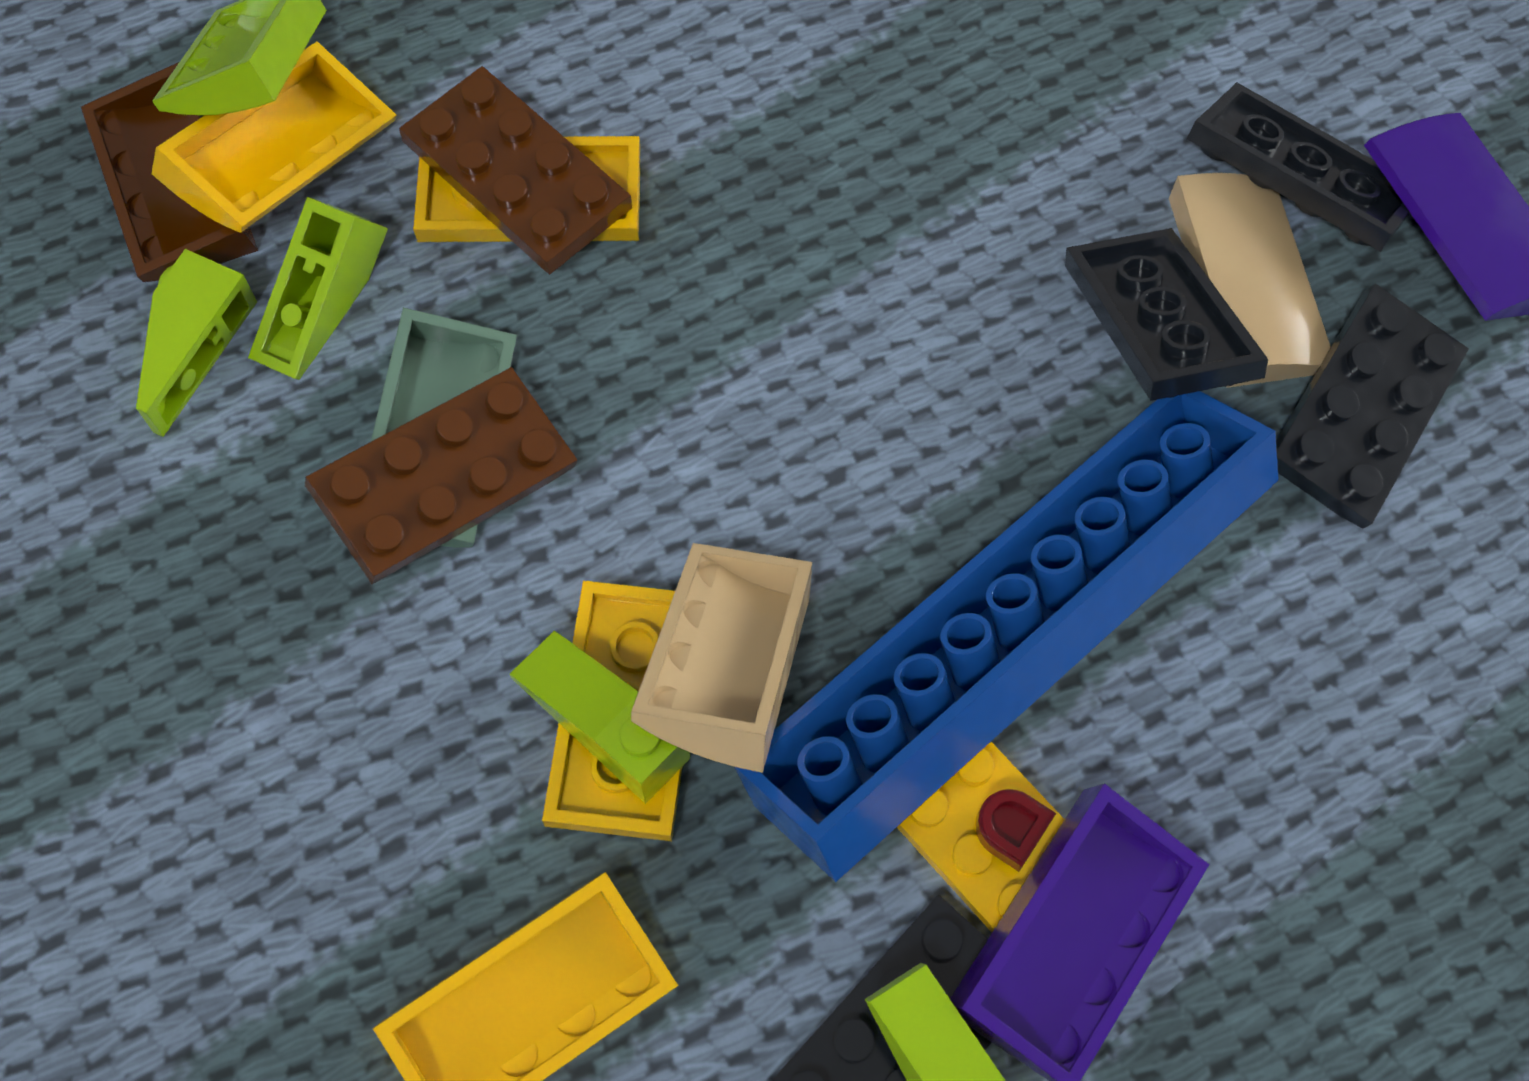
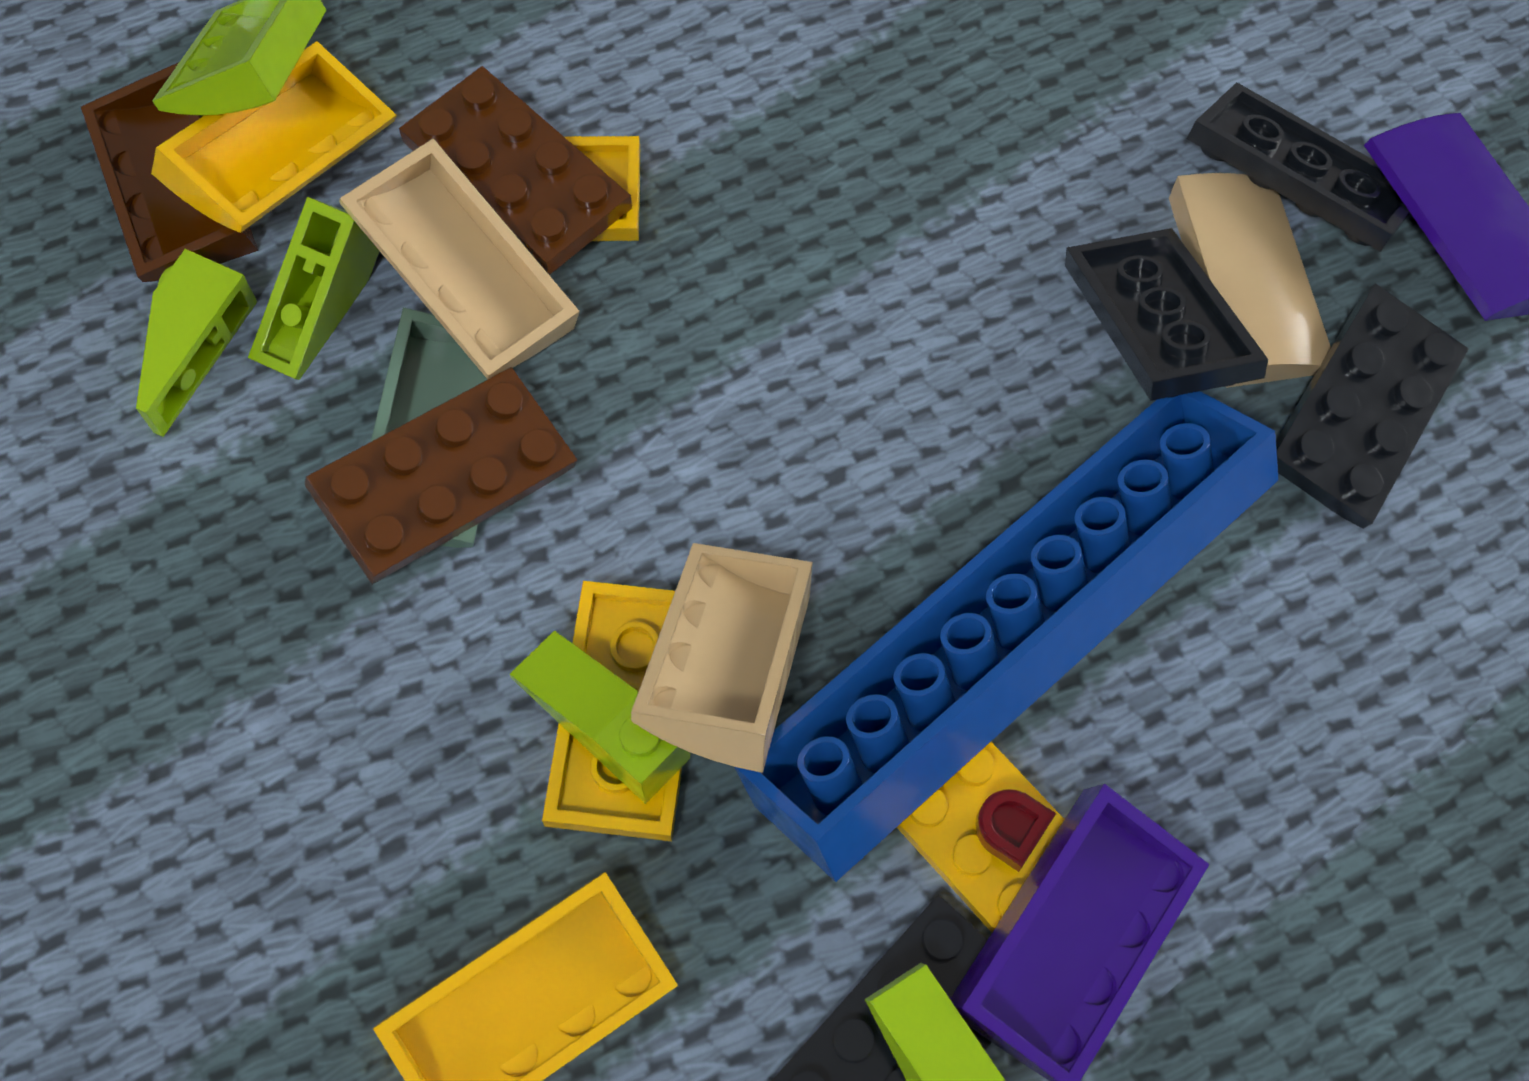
(461, 260): none -> tan slope

